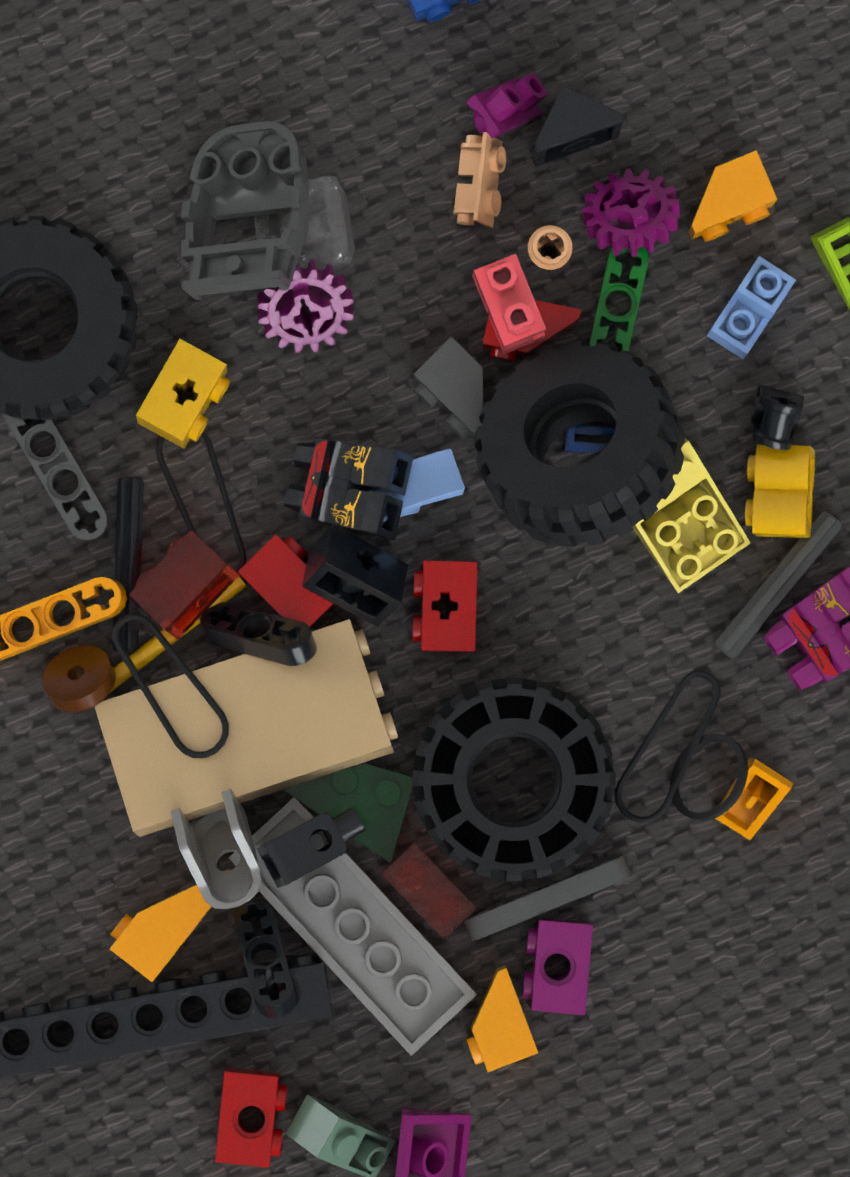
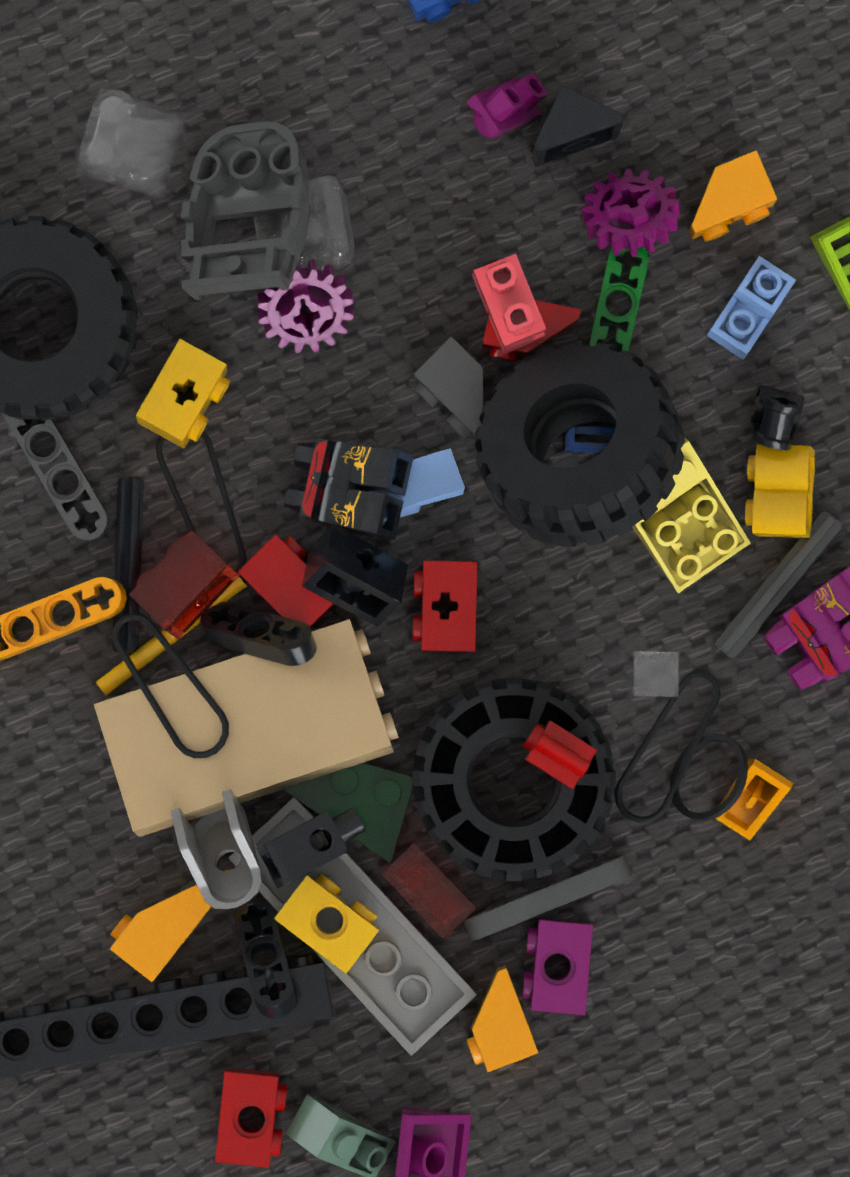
(78, 678): reddish brown piece -> none
(130, 142): none -> clear slope
(338, 947): none -> yellow brick
(482, 160): light nougat hinge -> none
(553, 237): light nougat cone -> none
(558, 753): none -> red brick
(656, 674): none -> clear plate

